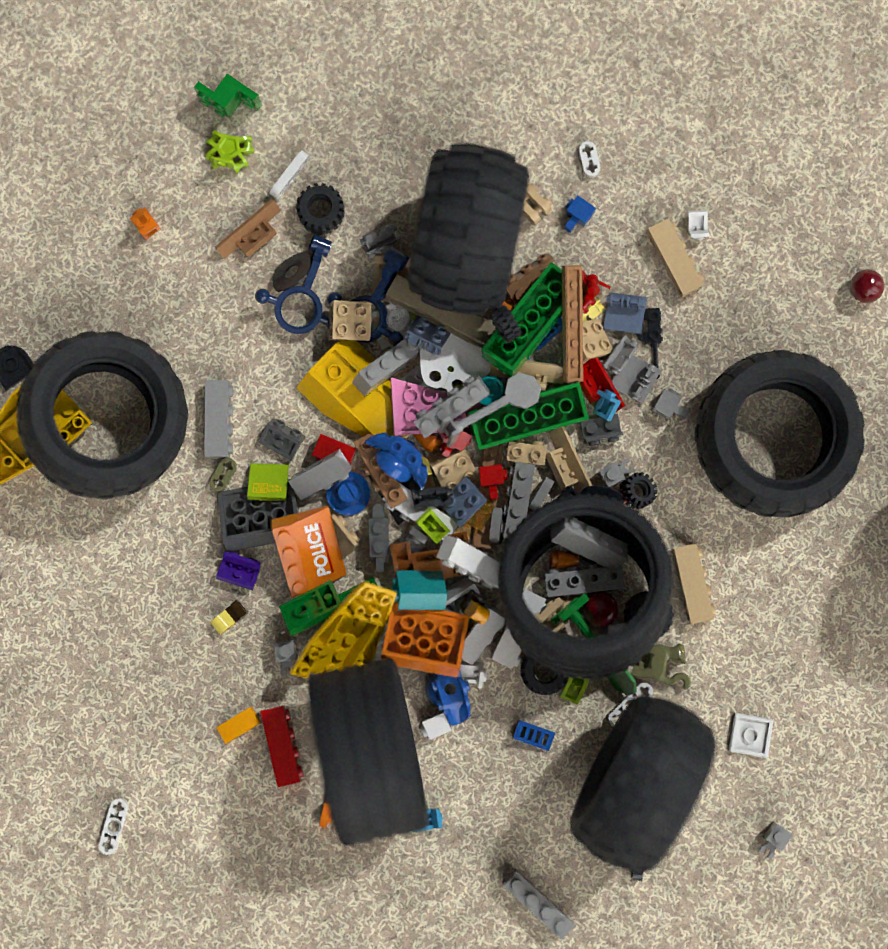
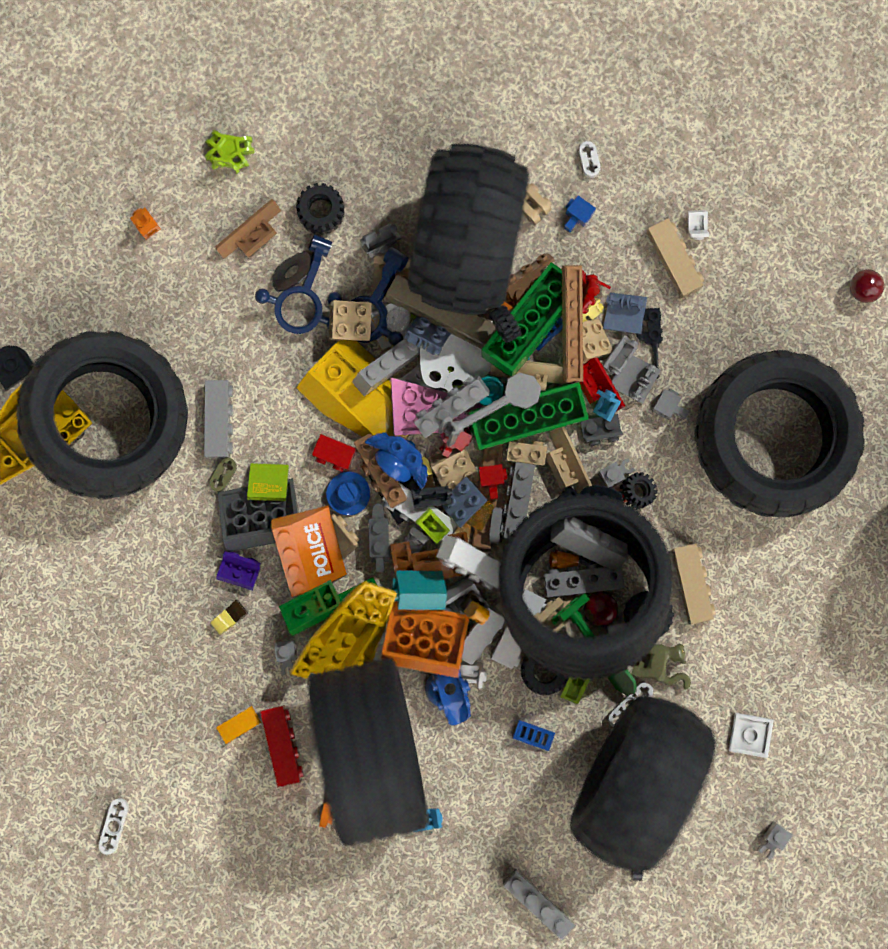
(227, 96): green bracket -> none
(282, 438): dark grey bracket -> none
(291, 172): white beam -> none
(320, 475): light grey brick -> none
(429, 443): orange cone -> none
(435, 726): white brick -> none
(541, 494): light grey beam -> none

